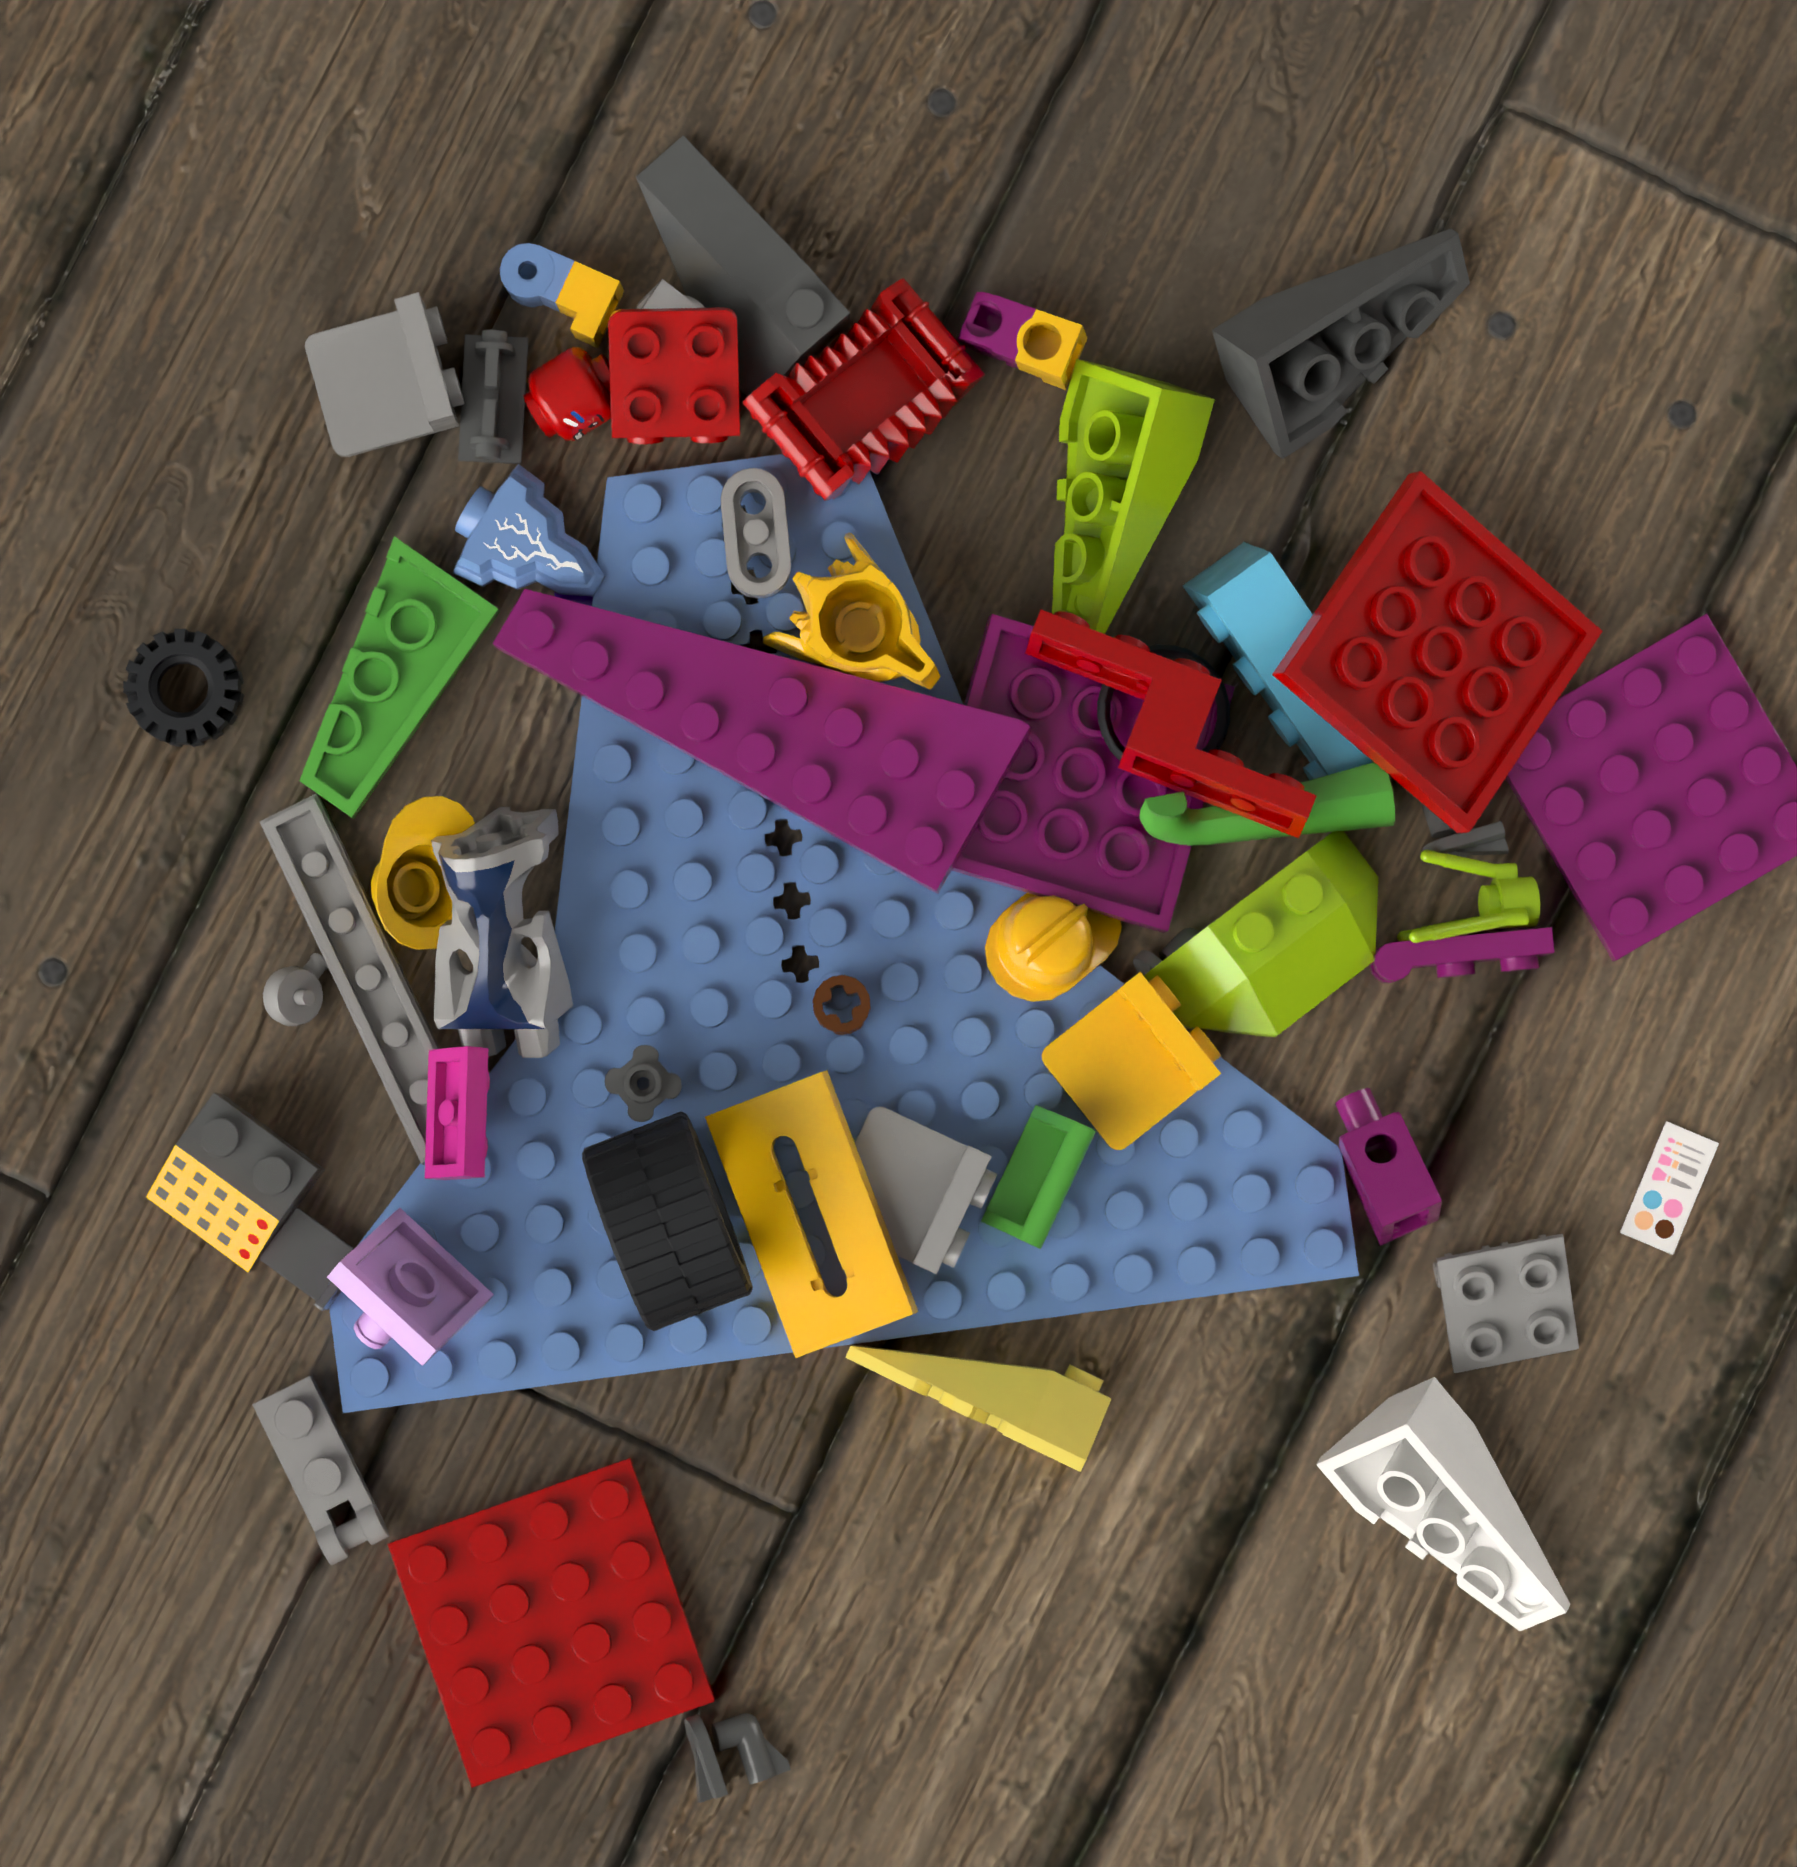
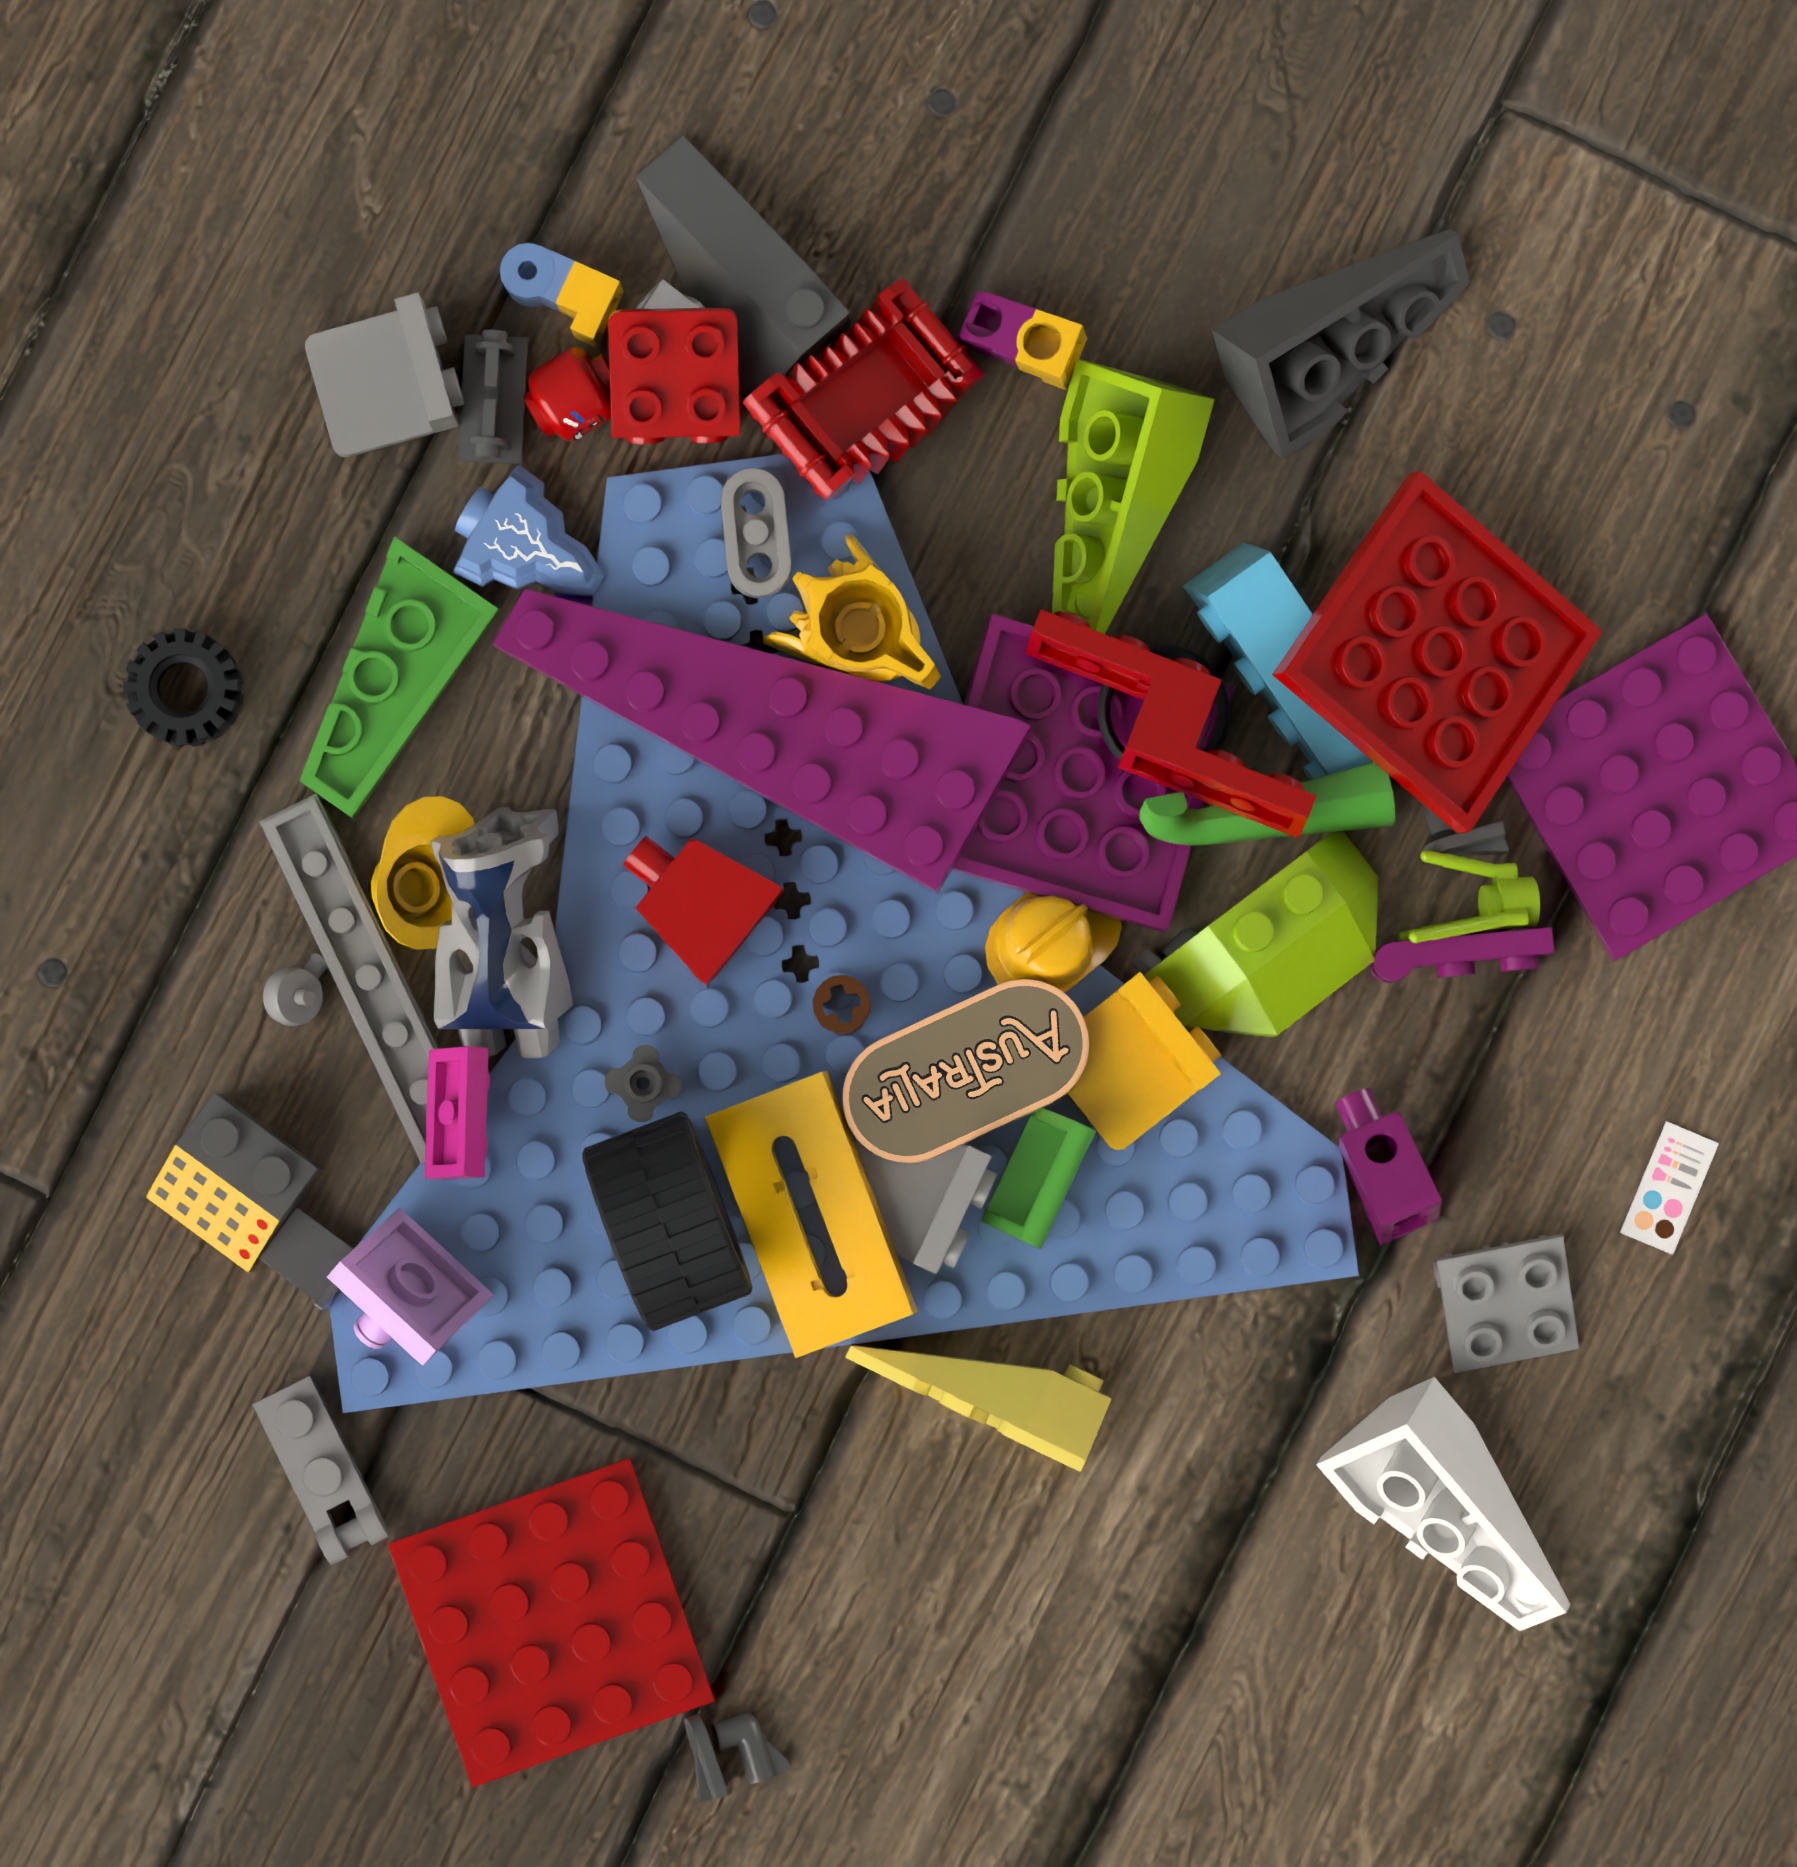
(700, 902): none -> red torso
(965, 1071): none -> dark tan tile

